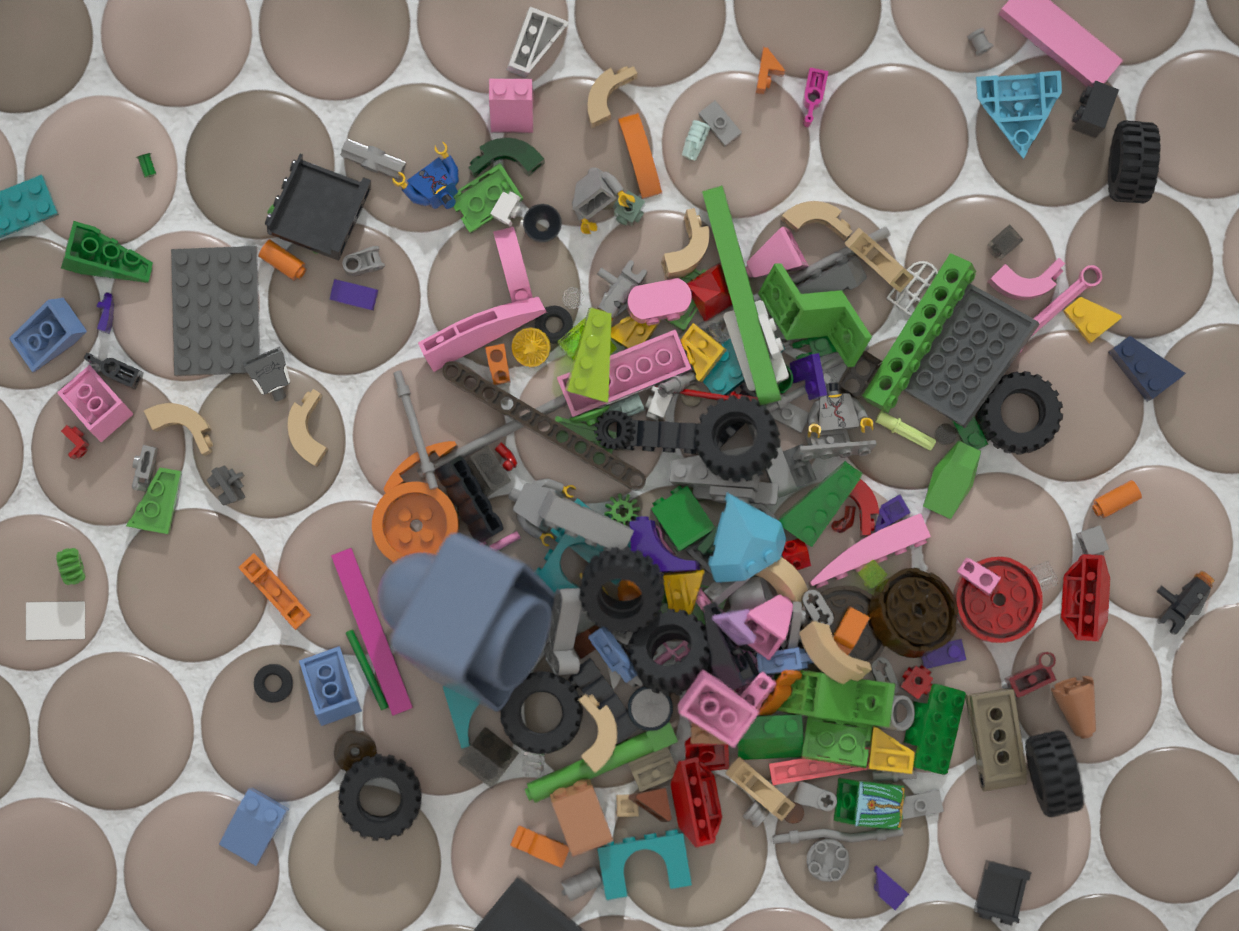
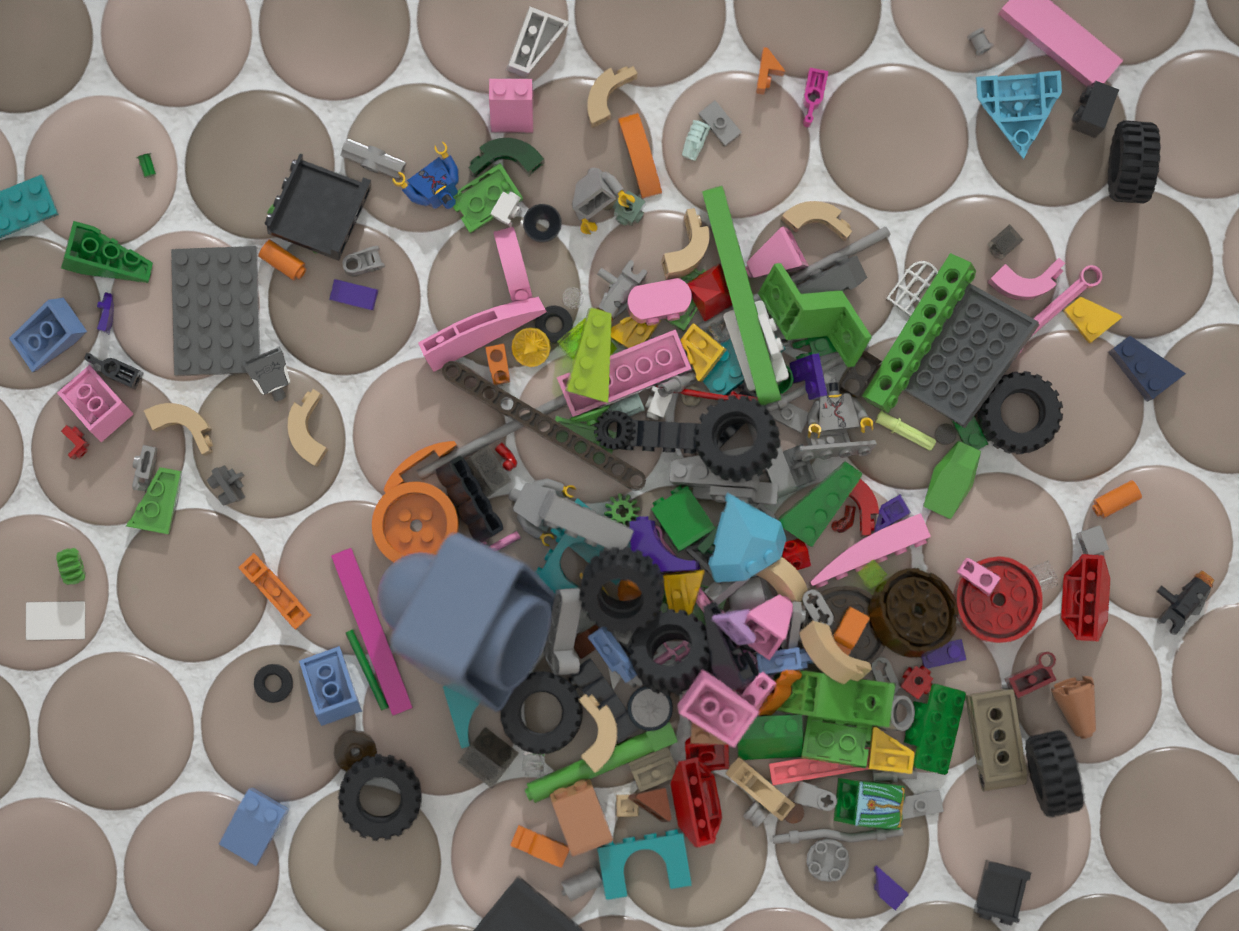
(427, 466): light grey bar -> none
(879, 260): tan arch -> none

